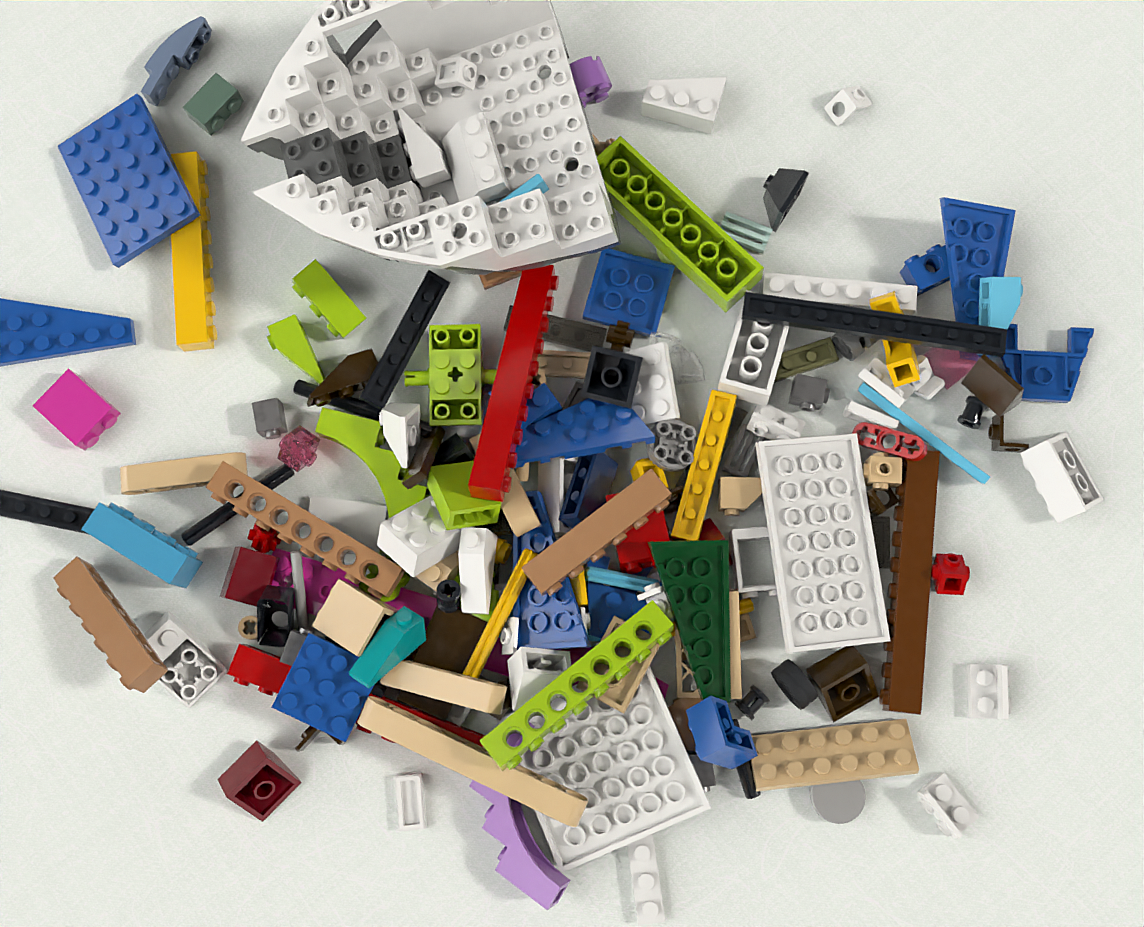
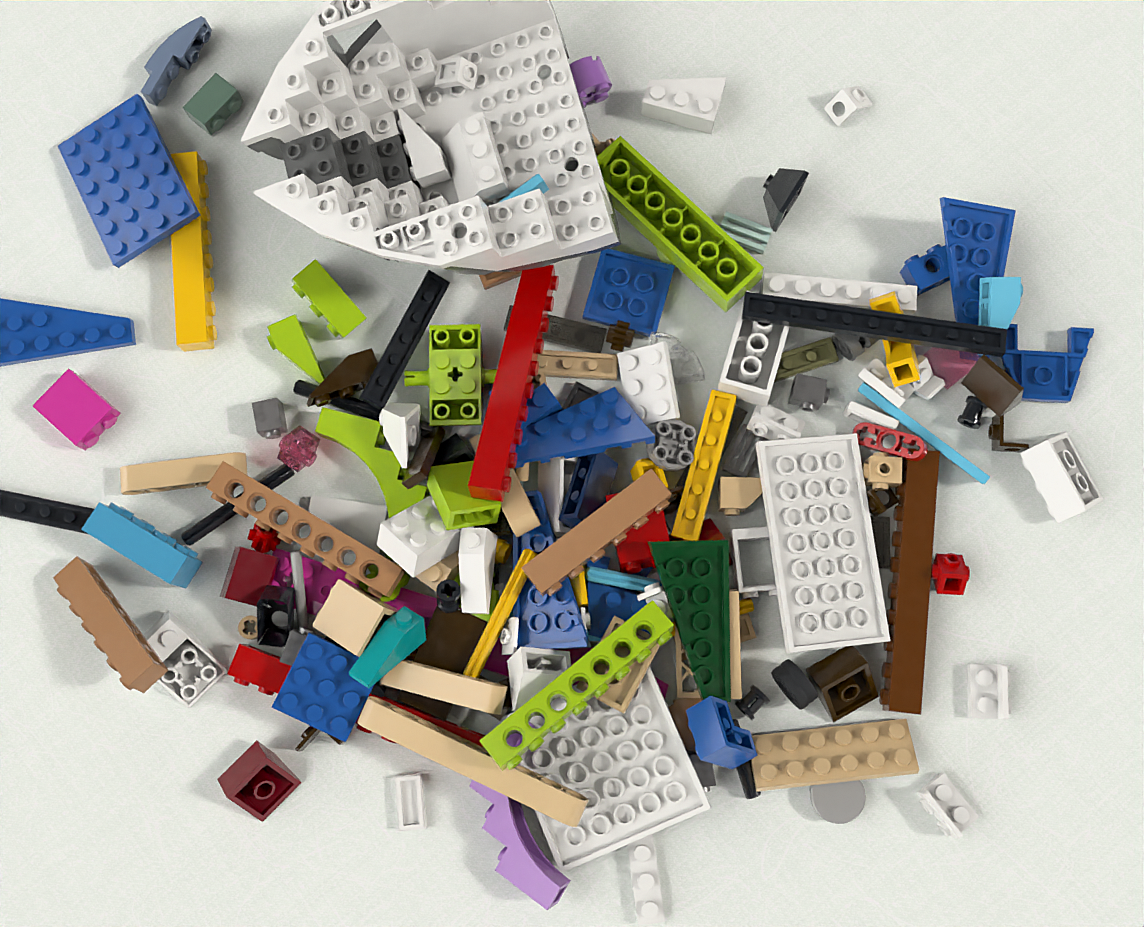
(611, 376): black slope -> none

